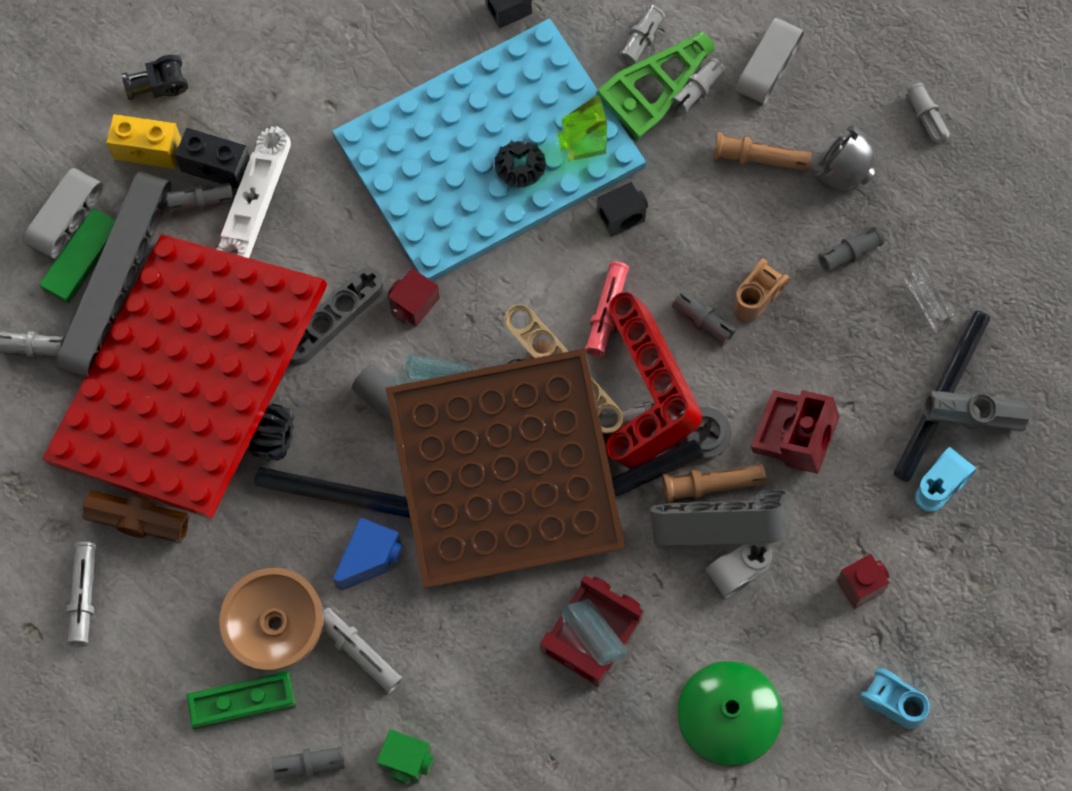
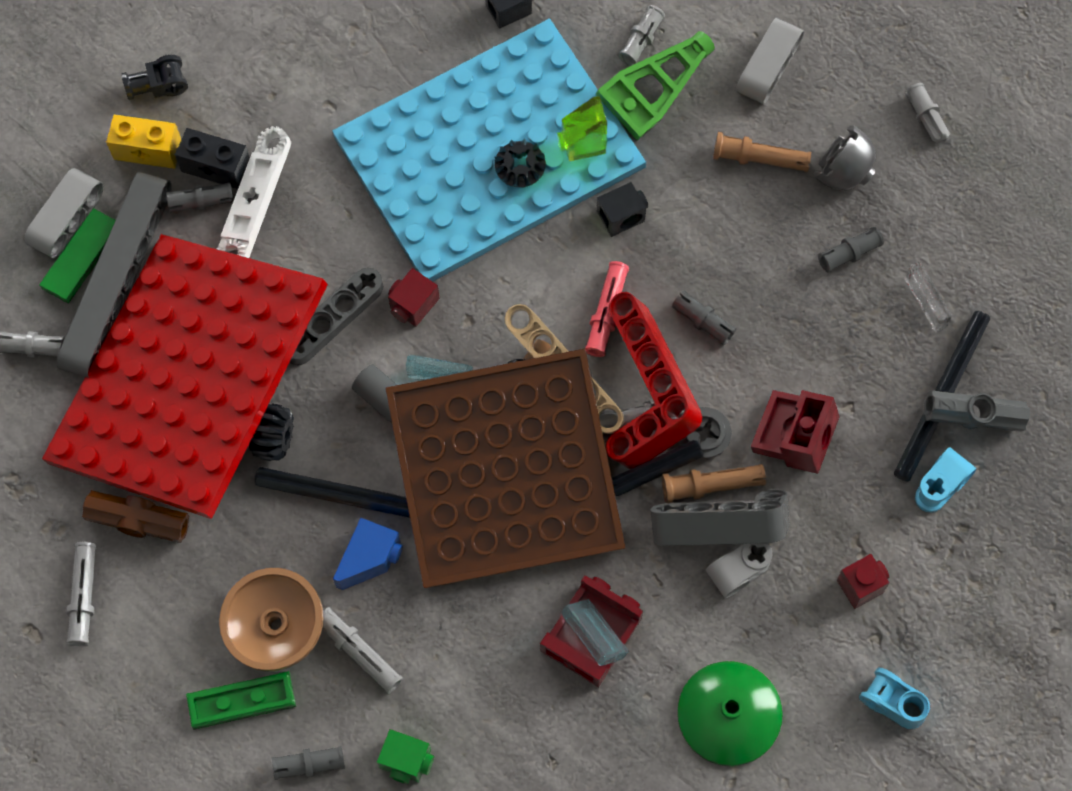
(698, 85): light grey pin -> none
(762, 287): medium nougat piece -> none

